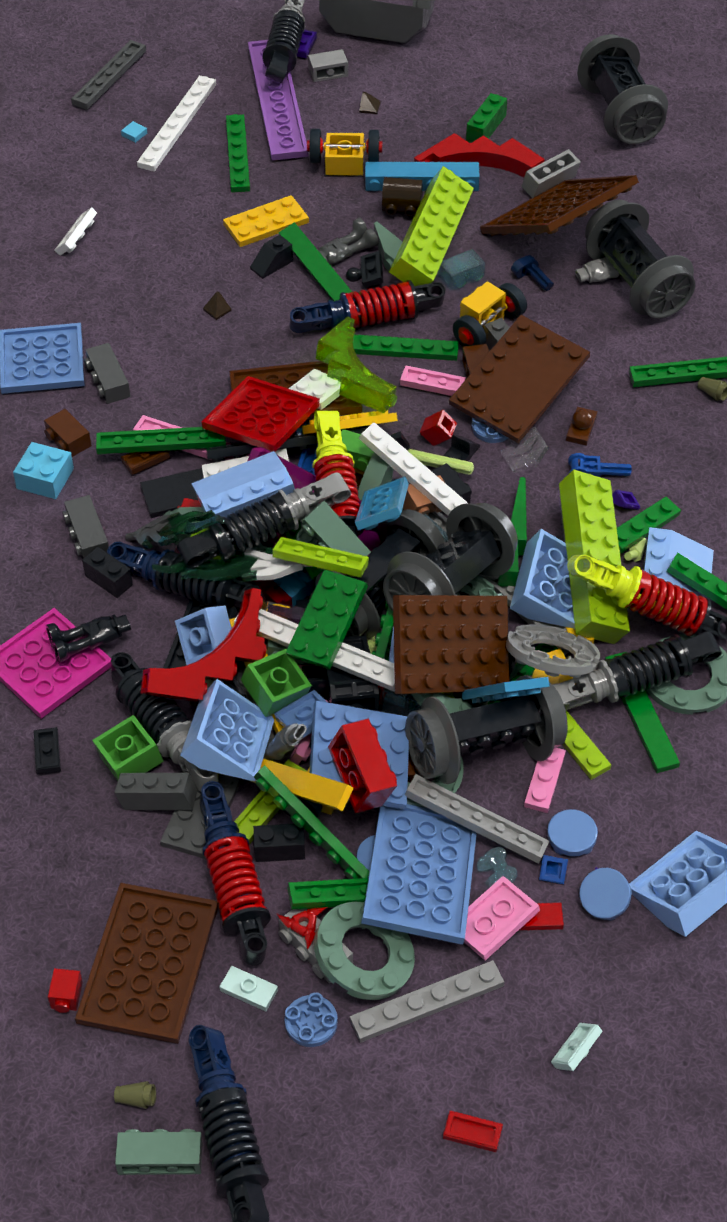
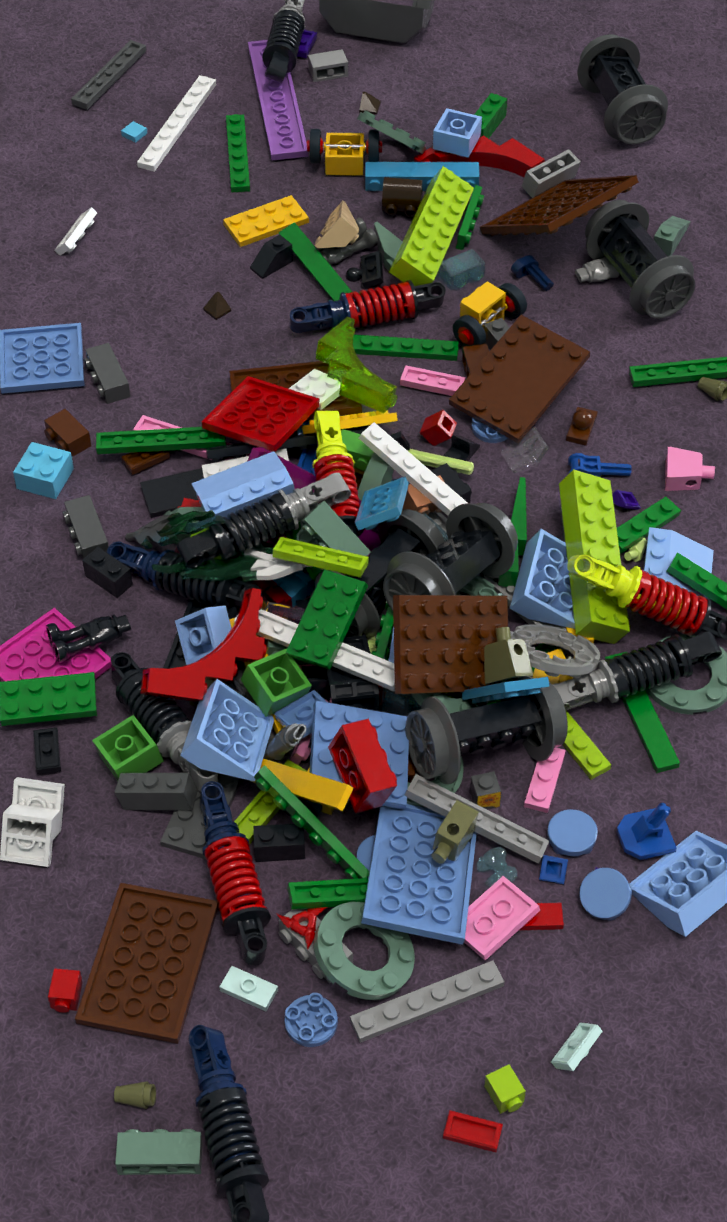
(32, 822): none -> white bracket
(48, 699): none -> green plate
(339, 229): none -> tan wedge
(398, 134): none -> sand green plate
(454, 832): none -> olive torso
(457, 132): none -> light blue brick
(469, 223): none -> green plate
(485, 790): none -> dark grey brick
(505, 1089): none -> lime brick
(506, 658): none -> olive torso
(646, 833): none -> blue piece
(670, 234): none -> sand green slope
(685, 470): none -> bright pink torso

